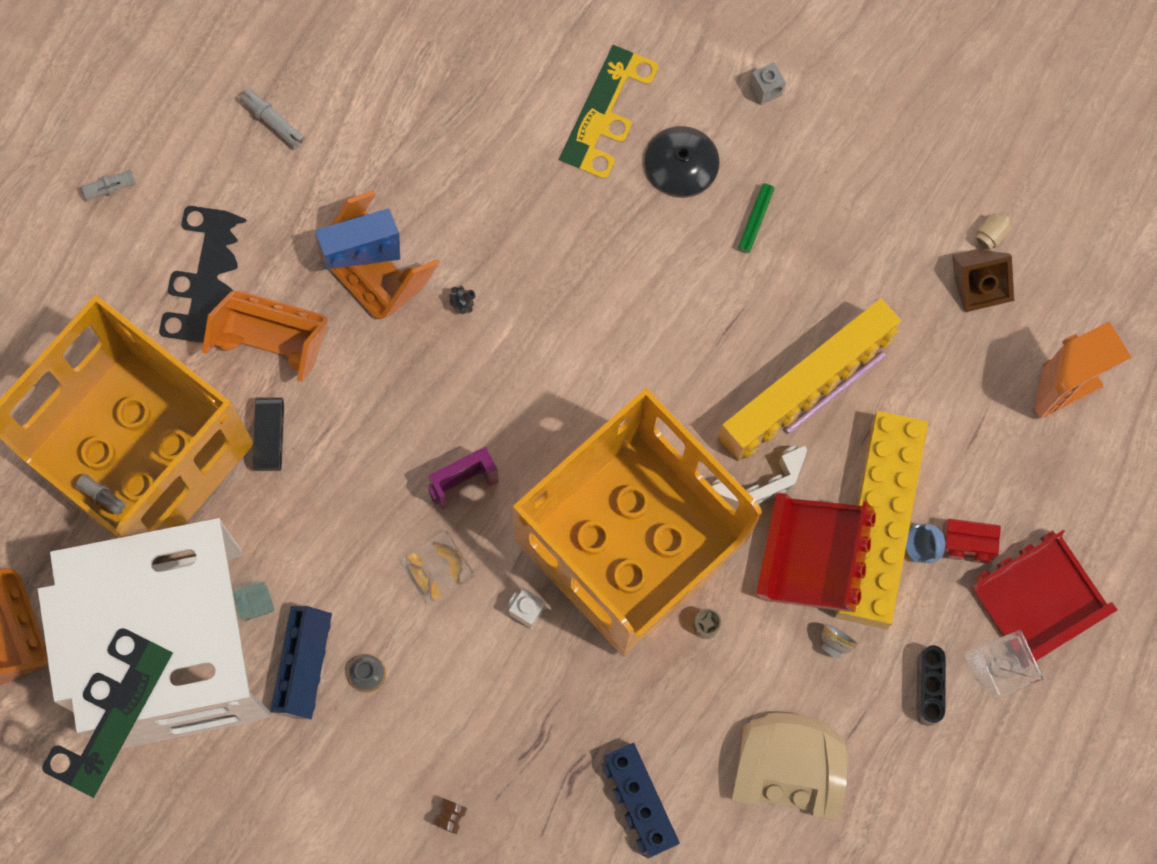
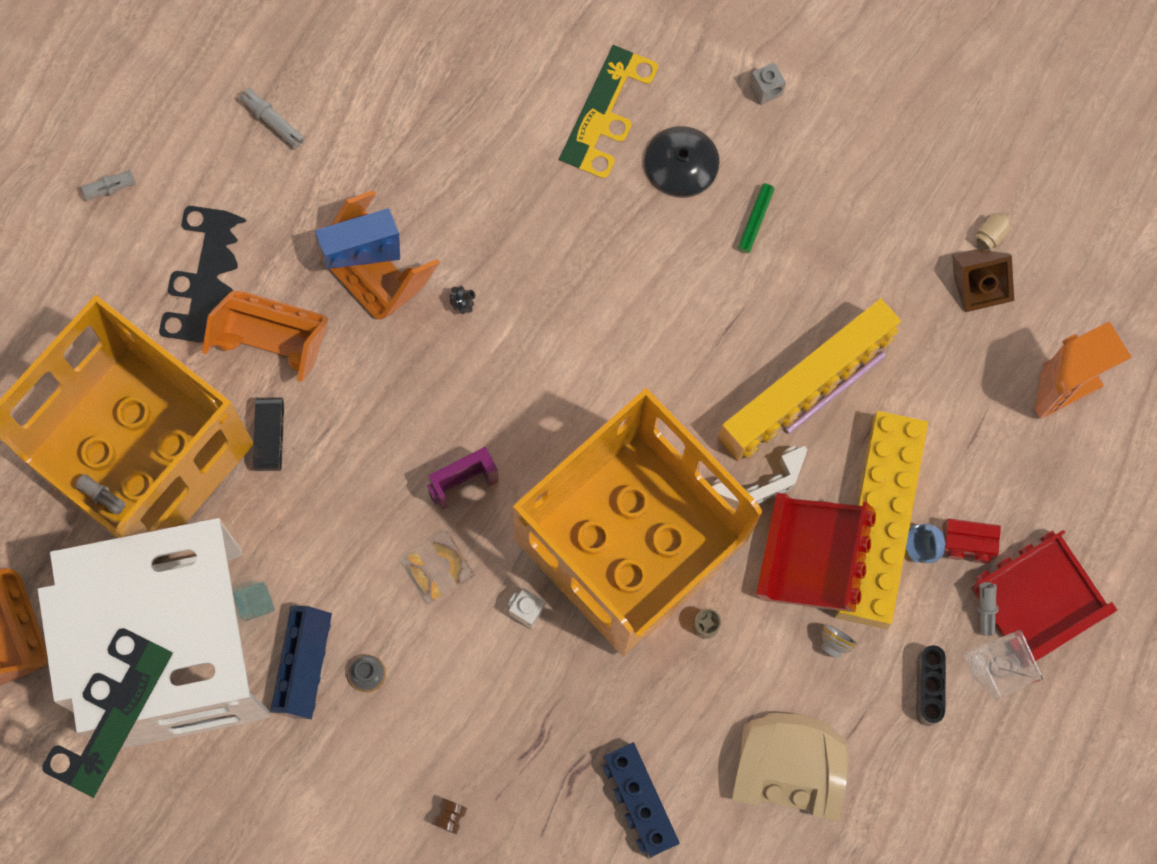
(987, 608): none -> light grey axle

